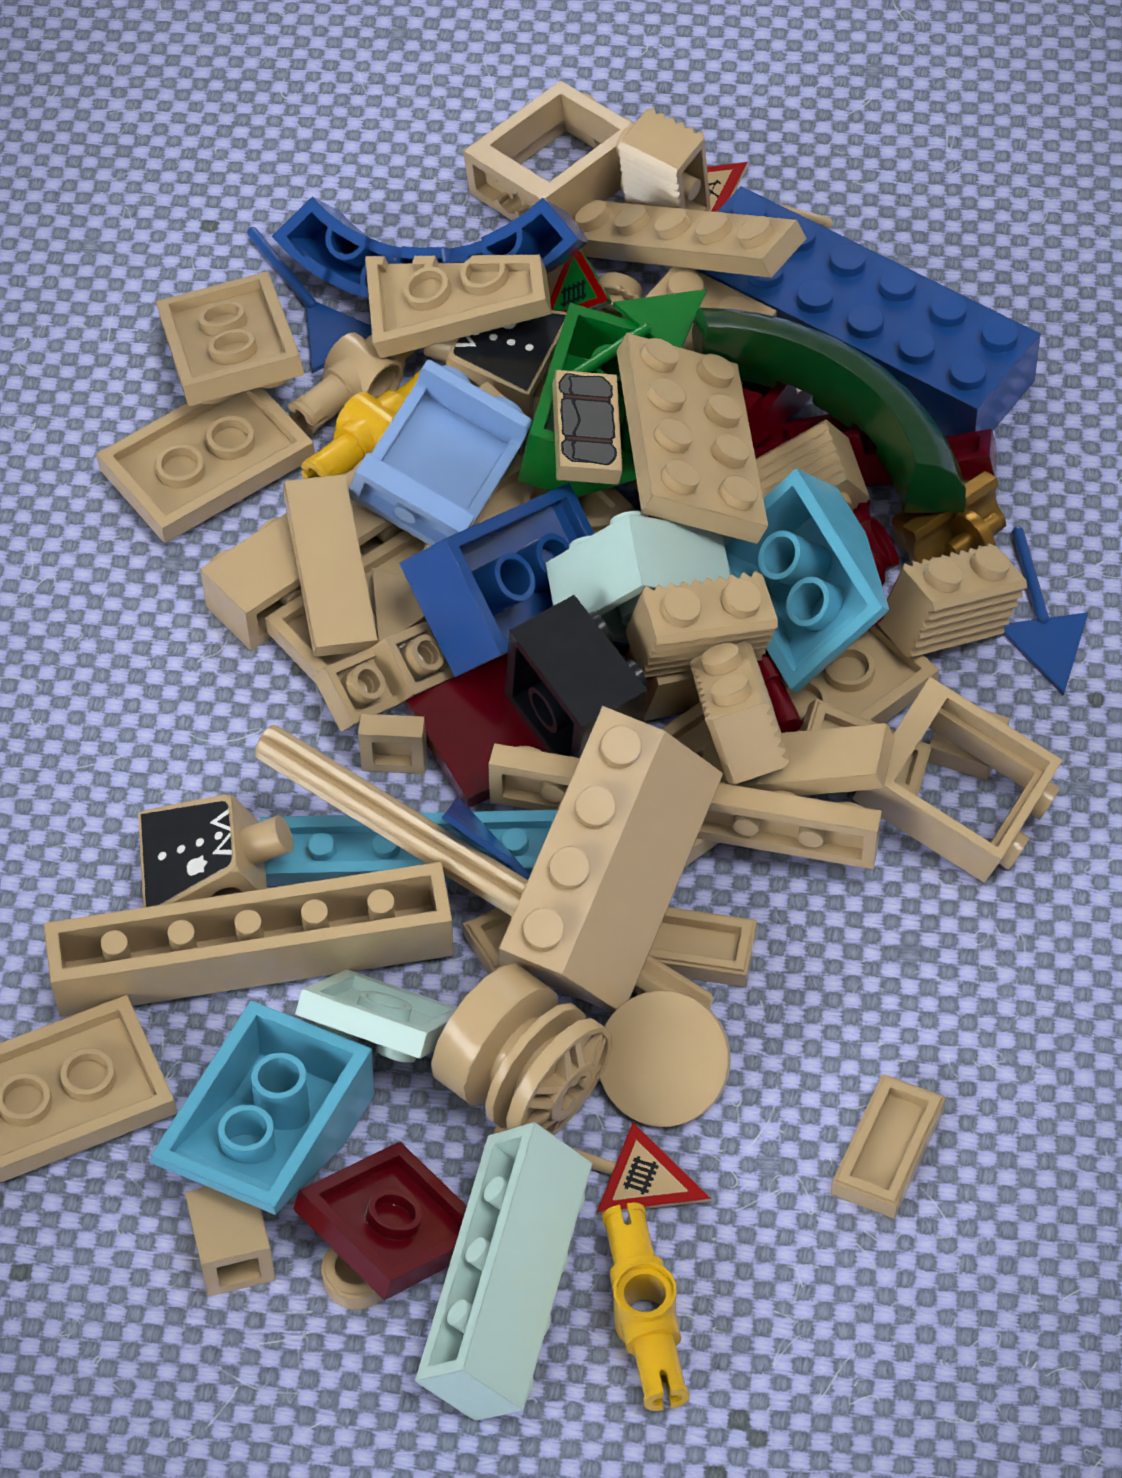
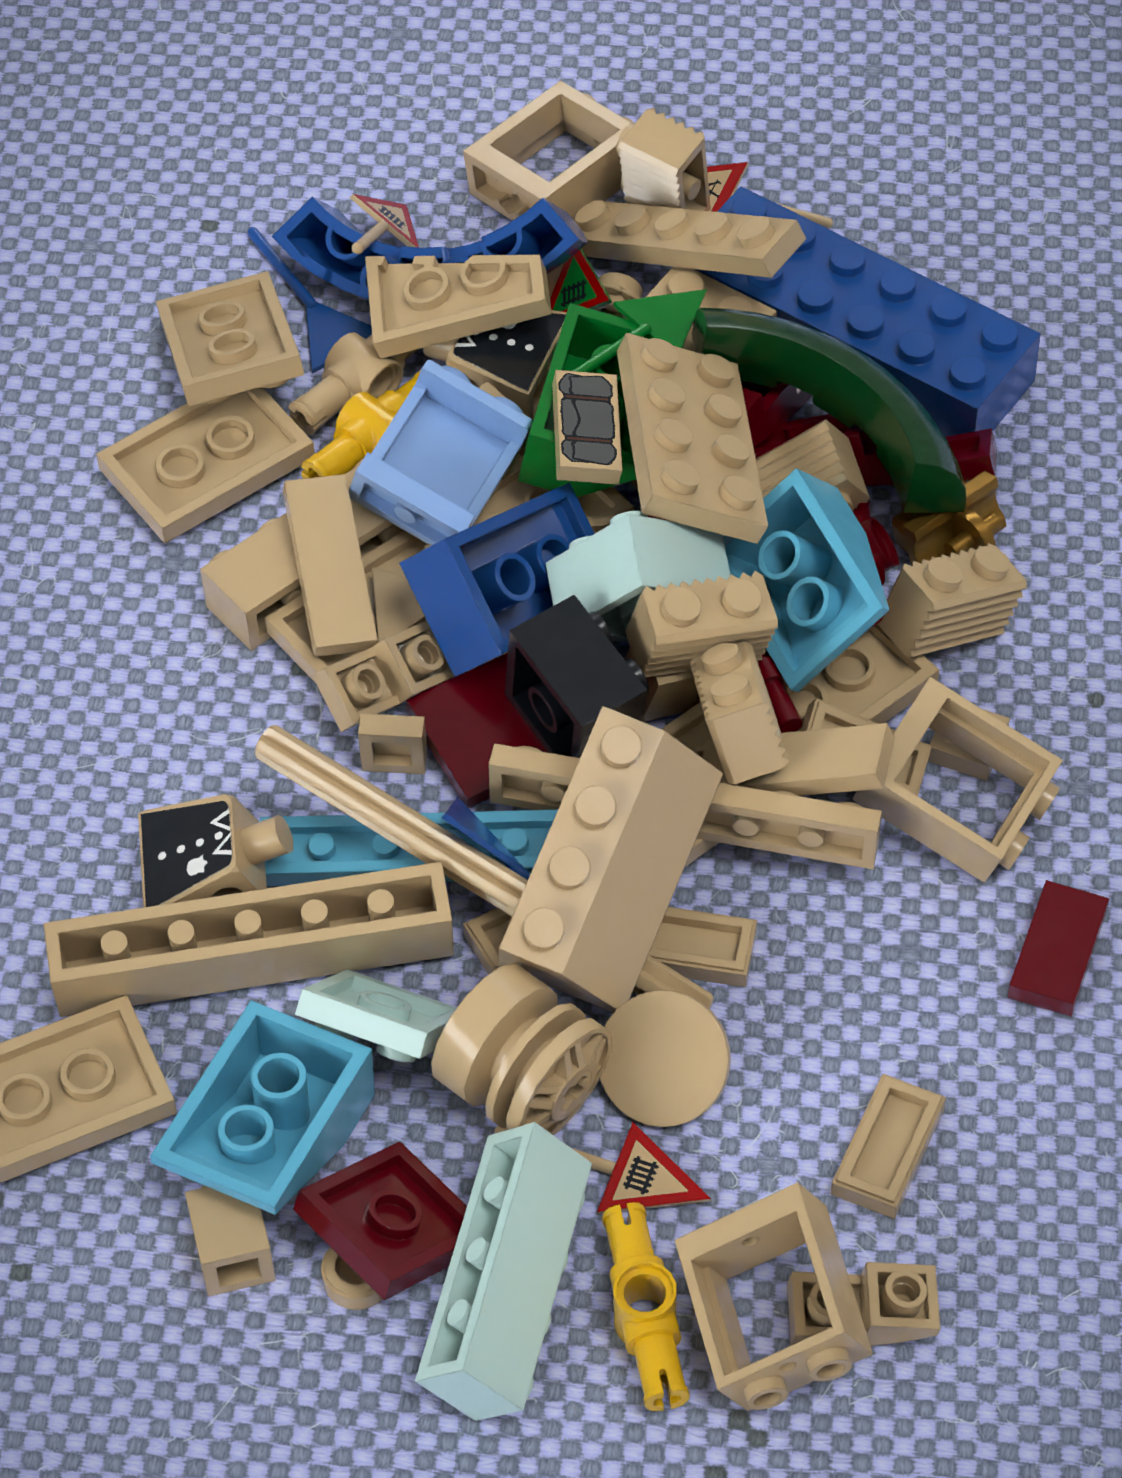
(390, 217): none -> tan piece
(743, 1242): none -> tan window
(893, 1300): none -> tan slope
(1046, 641): blue piece -> none
(1058, 948): none -> dark red tile

